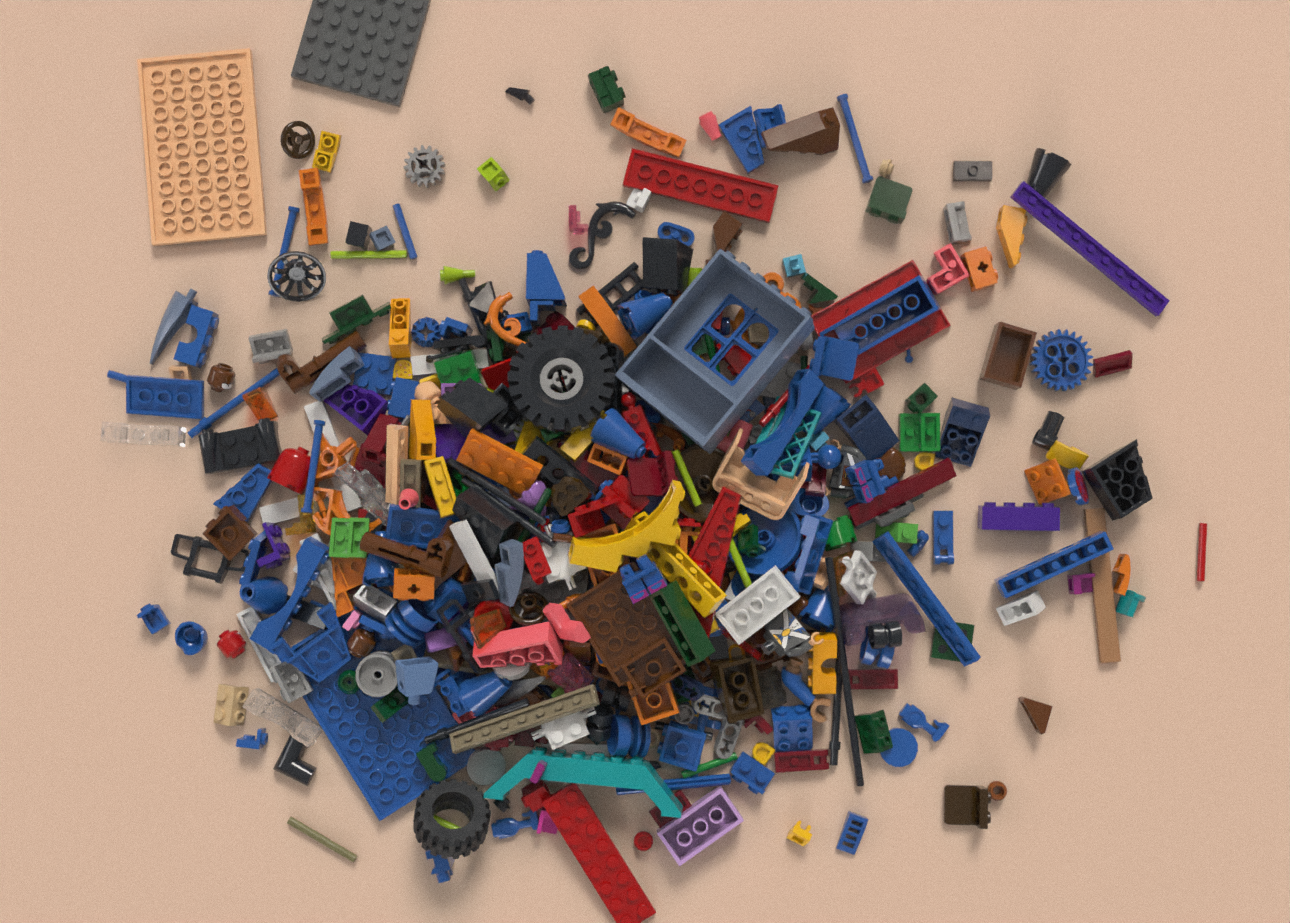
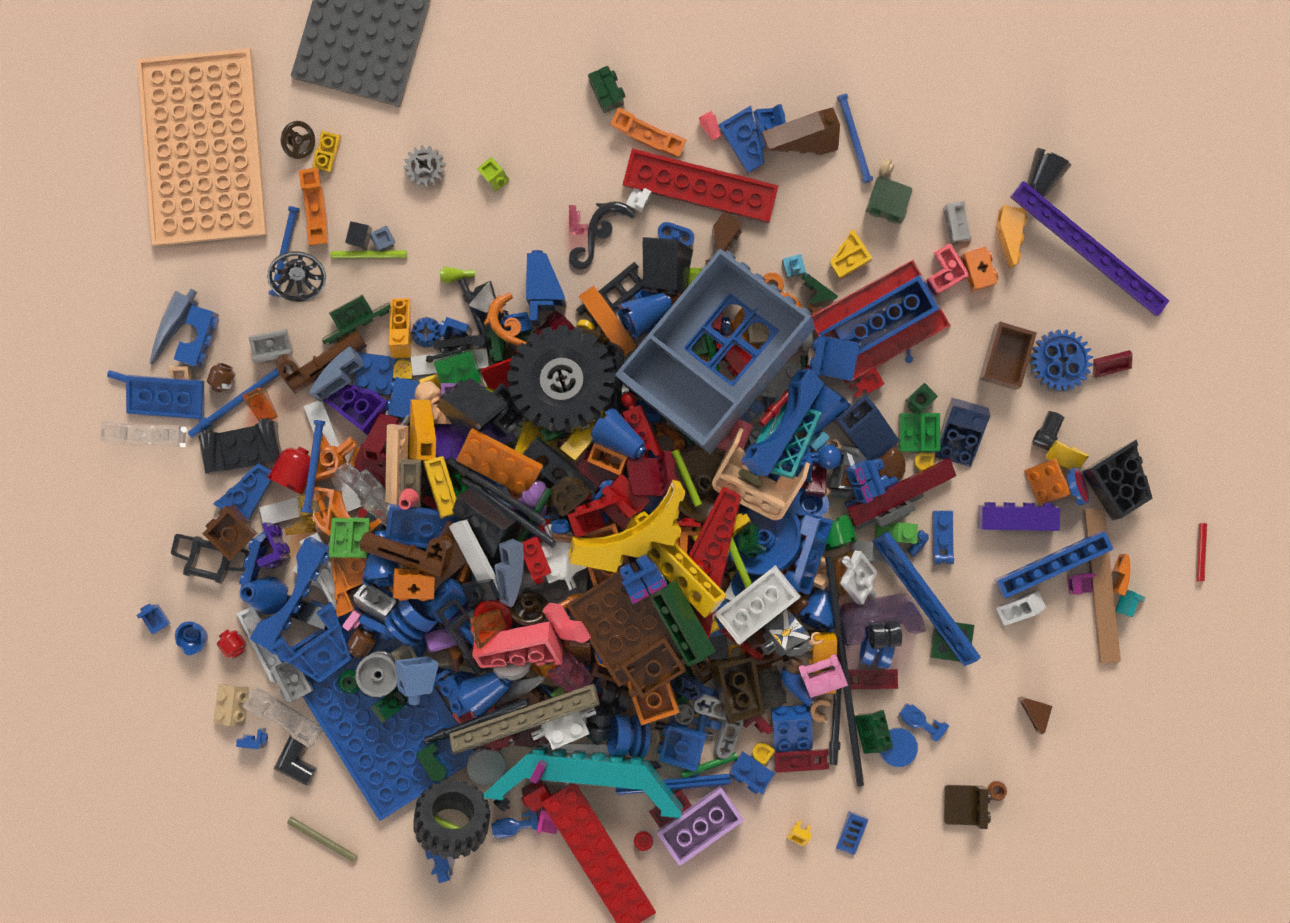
(404, 230): blue bar -> none
(521, 94): black bar -> none
(751, 477): none -> olive tile
(826, 680): none -> bright pink plate
(850, 256): none -> yellow wing
(972, 171): plate -> none

